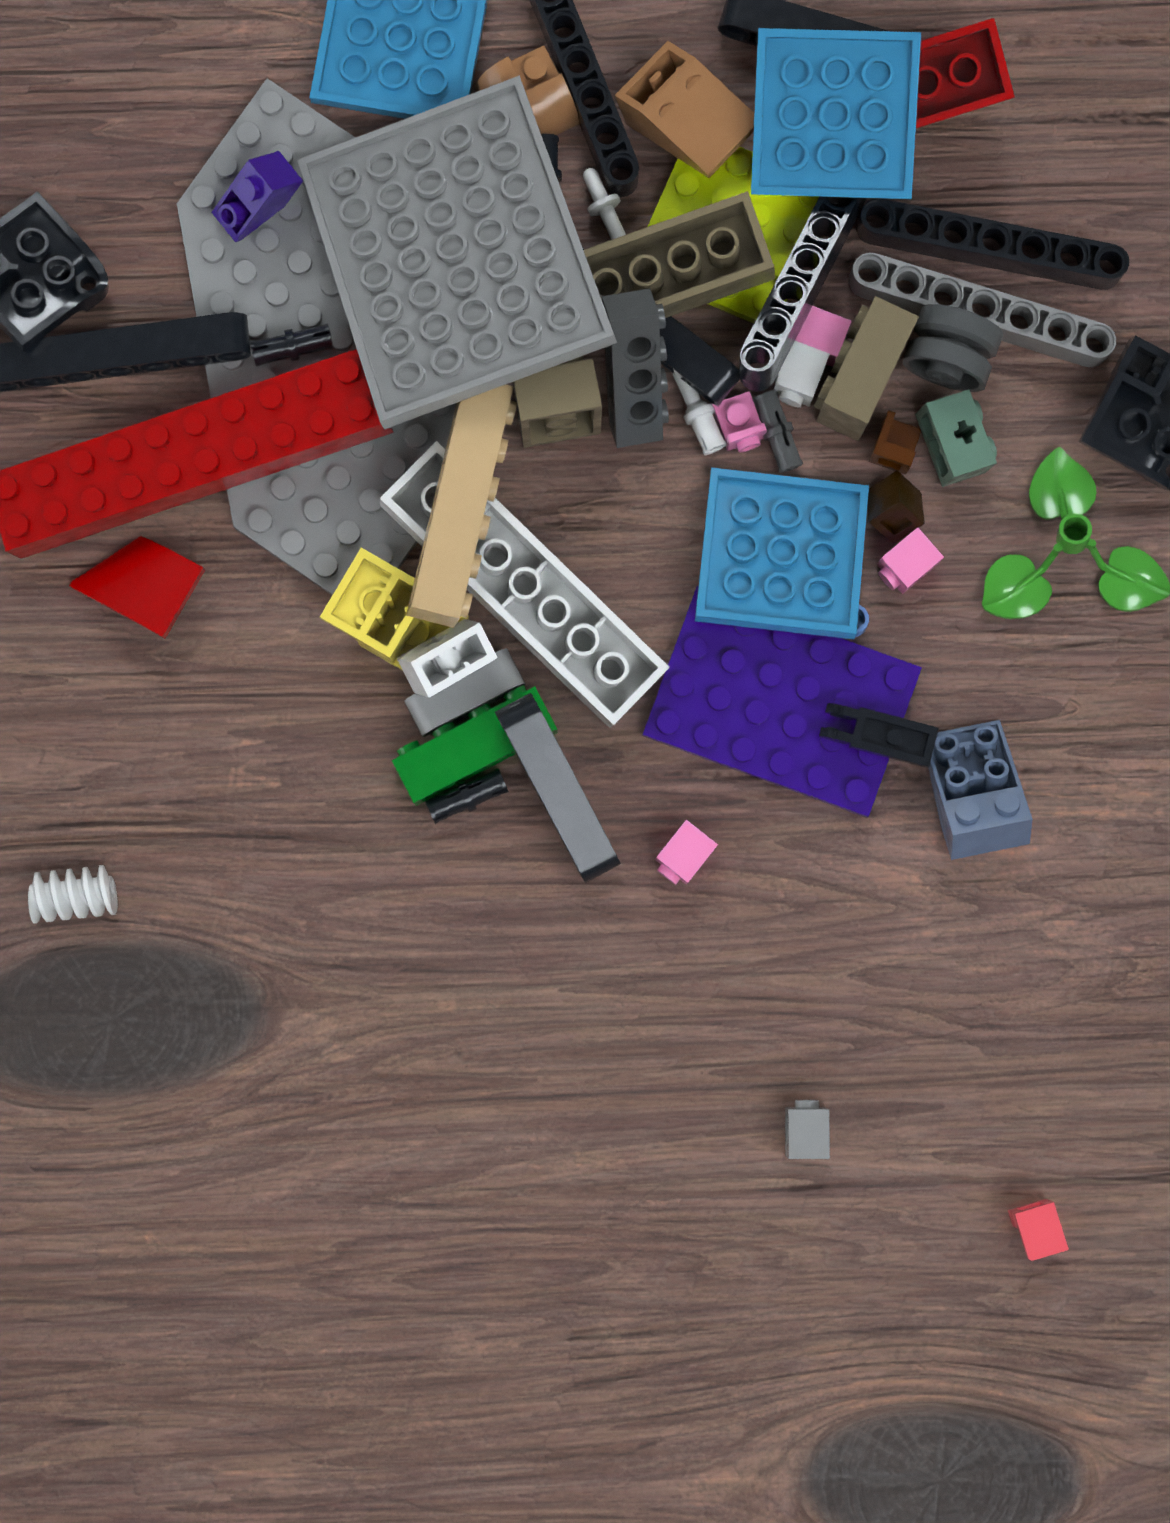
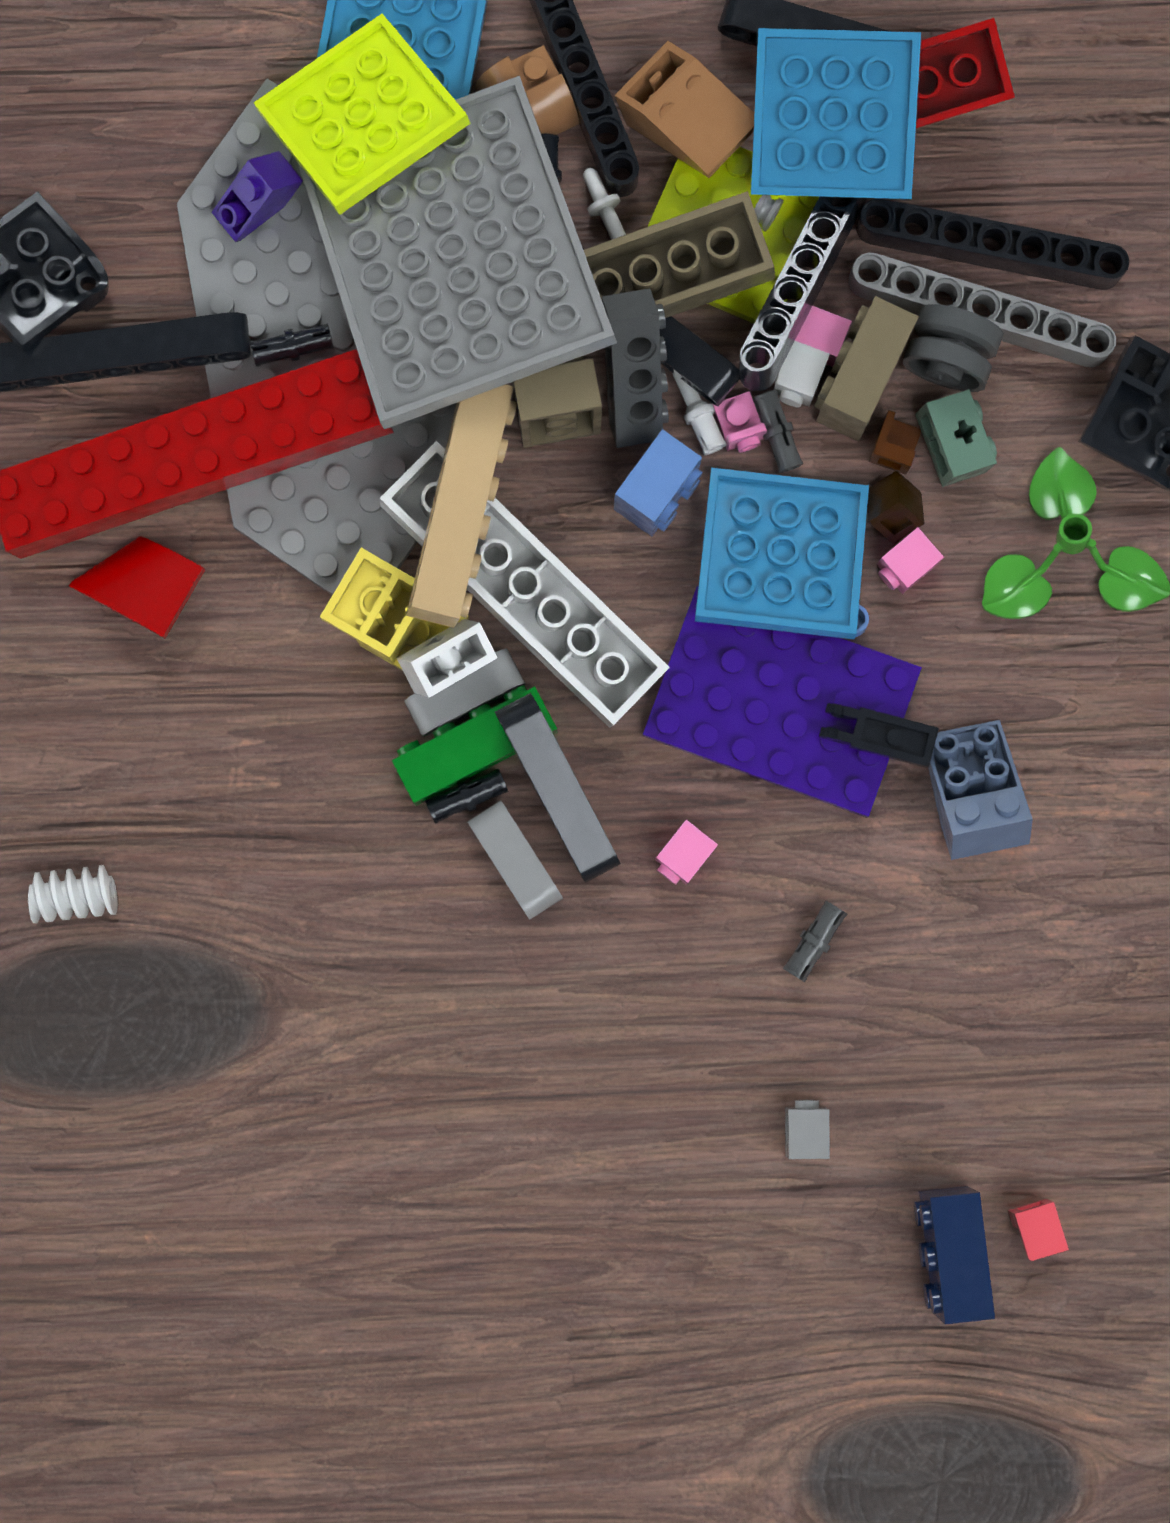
(361, 113): none -> neon yellow plate
(515, 860): none -> light grey beam
(657, 483): none -> medium blue brick
(767, 210): none -> light grey bush
(815, 941): none -> dark grey pin
(954, 1255): none -> dark blue brick

